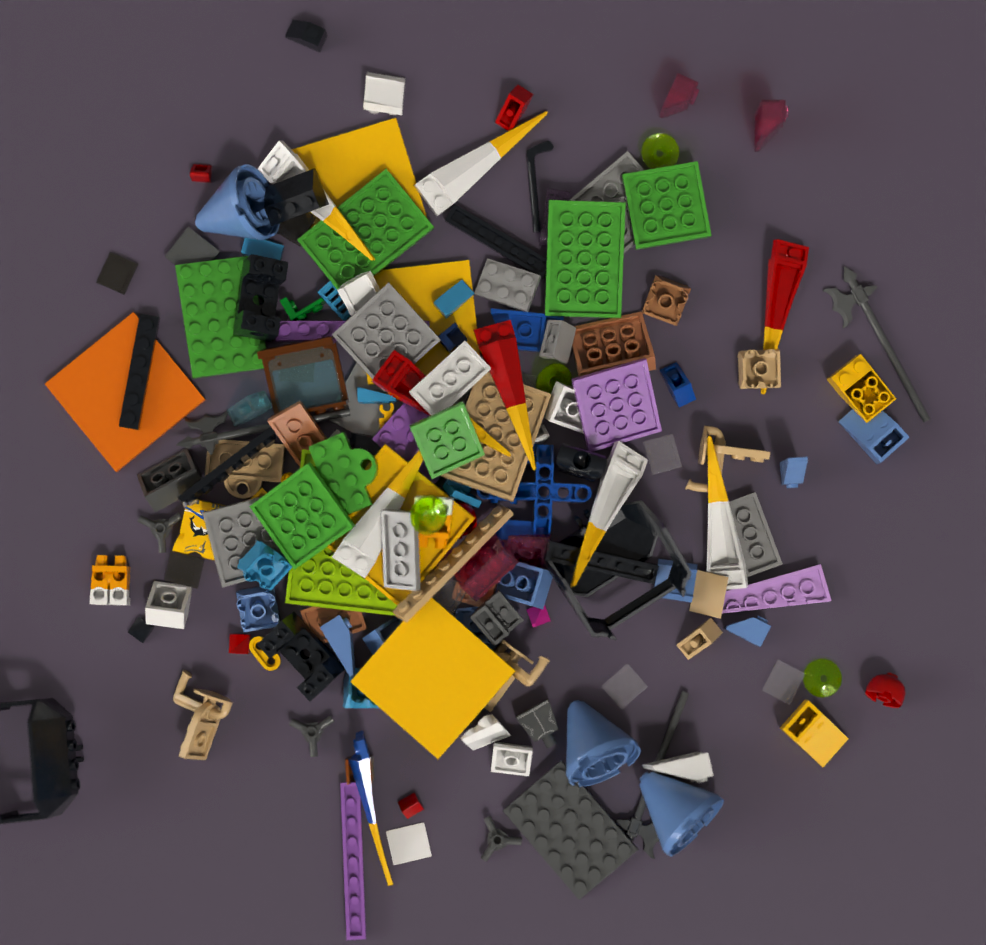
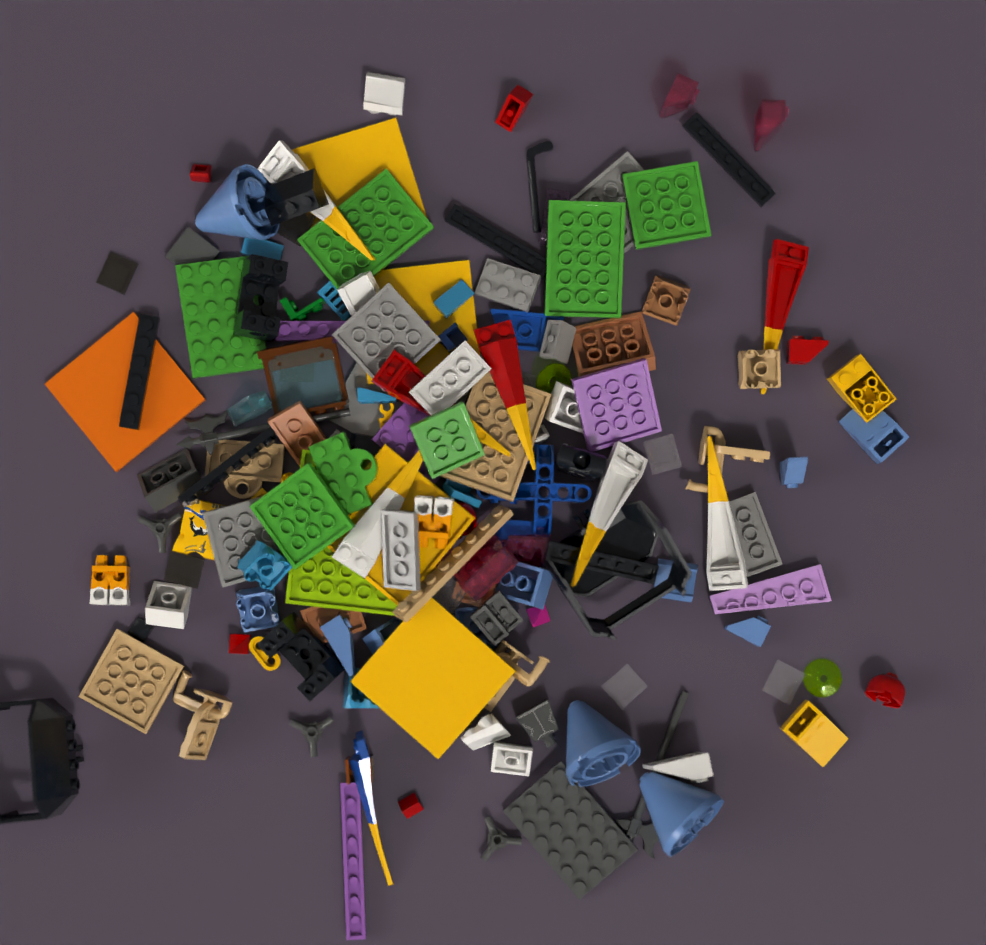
(131, 681): none -> tan plate
(307, 34): black slope -> none
(408, 843): white sticker -> none
(435, 515): clear neon green dish -> none
(451, 181): white plate -> none
(660, 142): clear neon green dish -> none
(678, 384): blue slope -> none
(699, 638): tan slope -> none
(709, 594): tan sticker -> none
(728, 159): none -> black plate
(802, 351): none -> red slope
(843, 305): dark grey piece -> none

